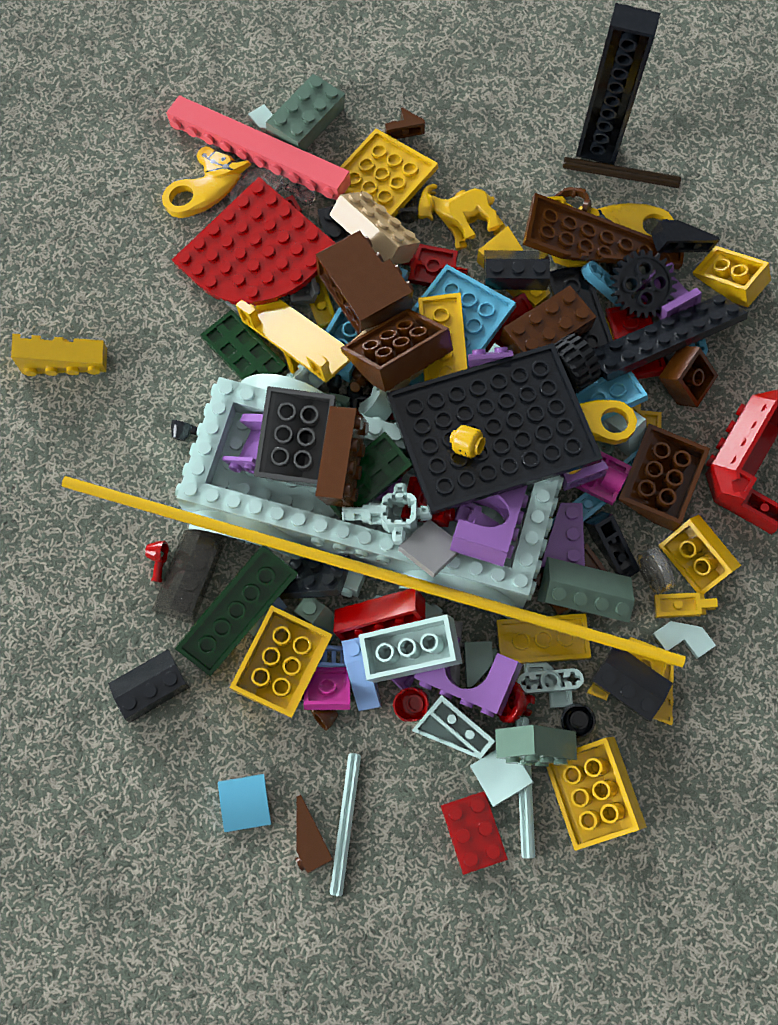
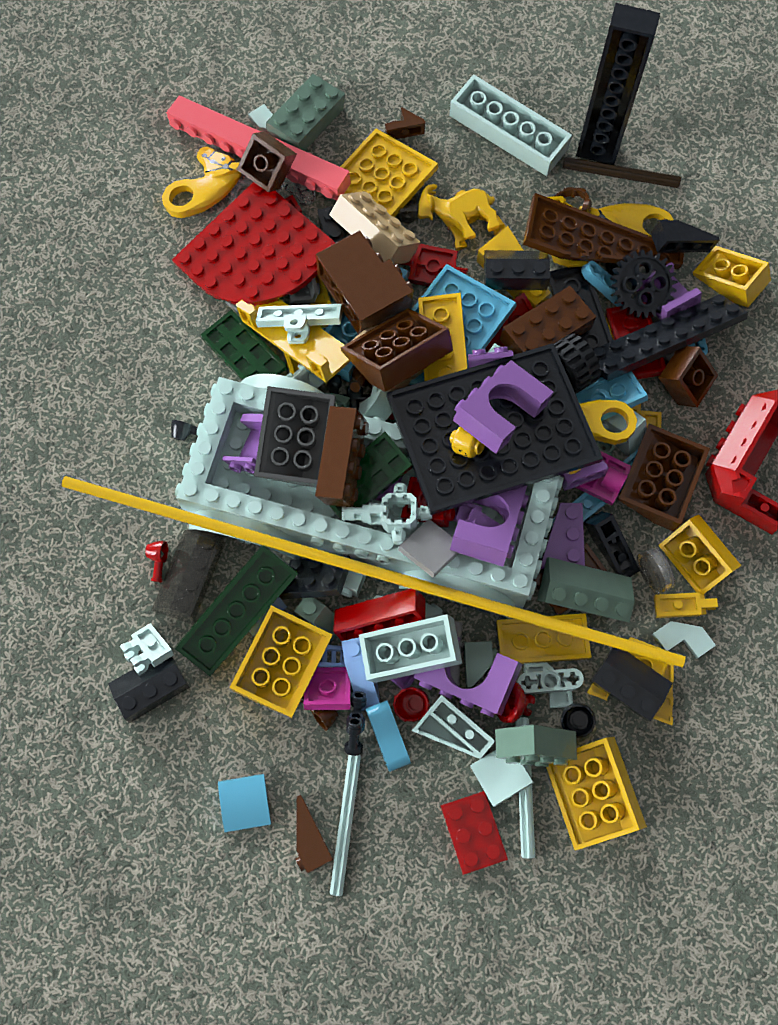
(58, 355): yellow wedge -> none
(152, 645): none -> light aqua plate
(266, 161): none -> reddish brown brick
(298, 318): none -> light aqua plate
(355, 724): none -> black piece
(388, 736): none -> medium azure beam
(508, 383): none -> medium lavender arch
(510, 125): none -> light aqua brick

